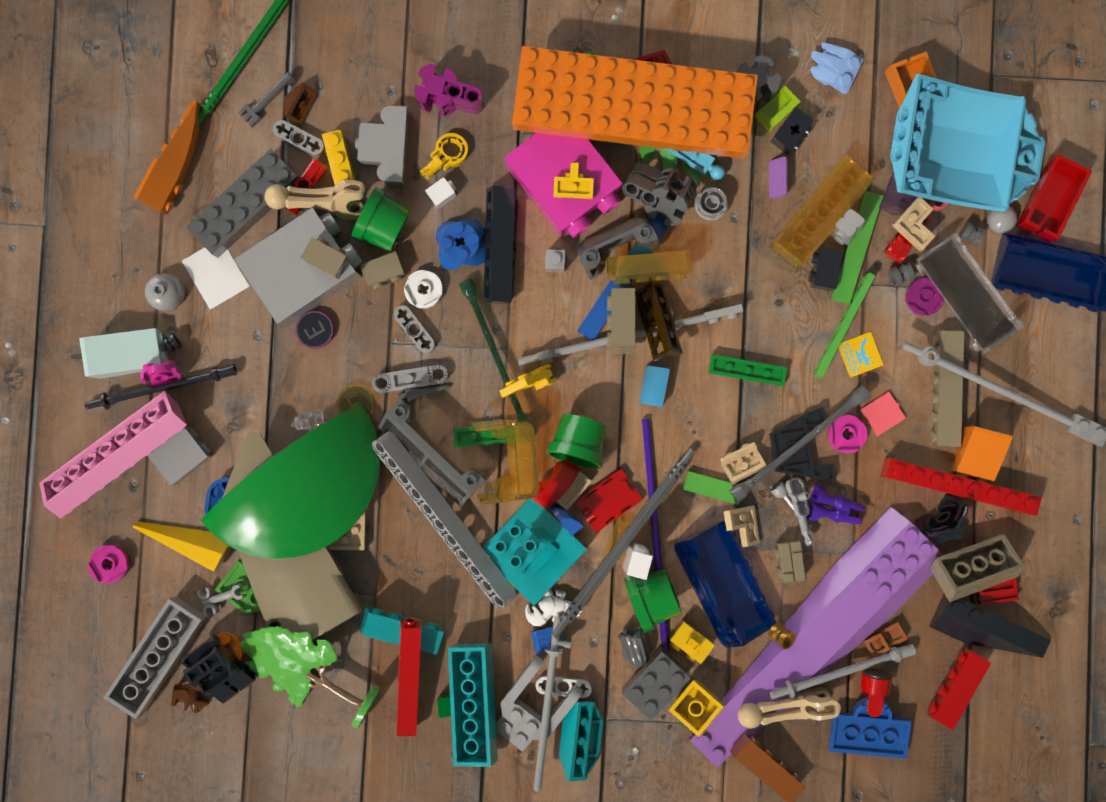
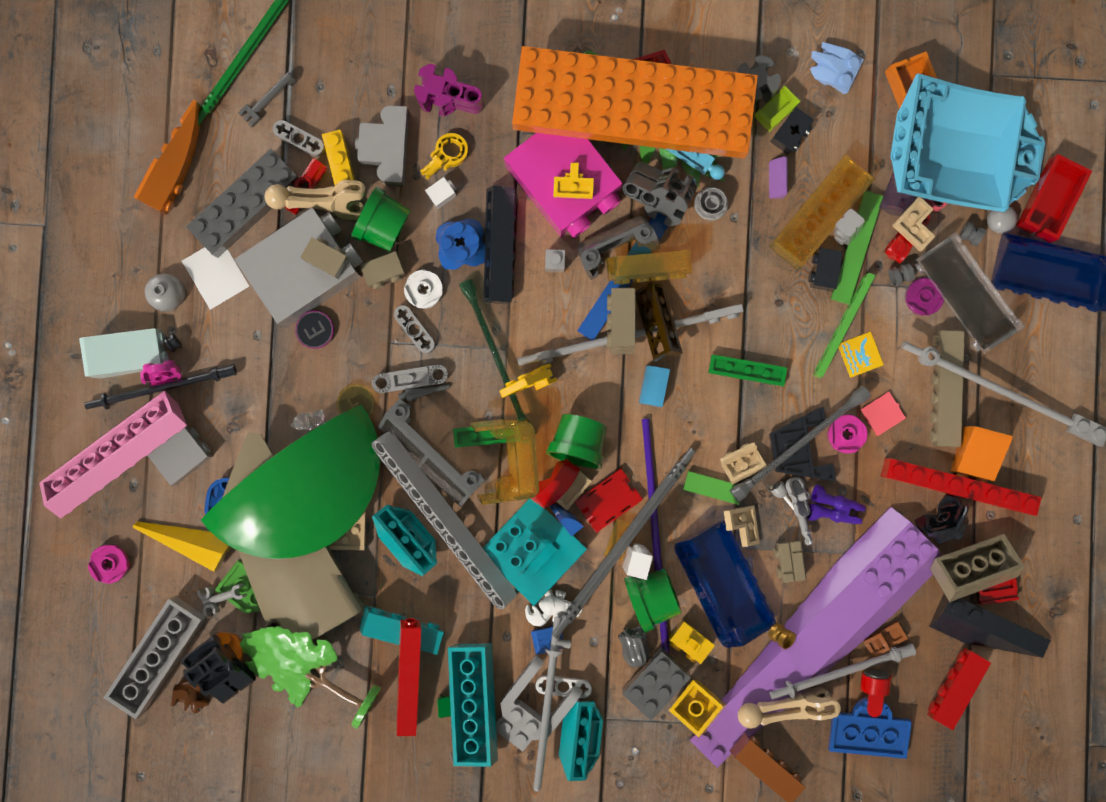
(299, 102): reddish brown slope -> none
(406, 538): none -> teal wedge

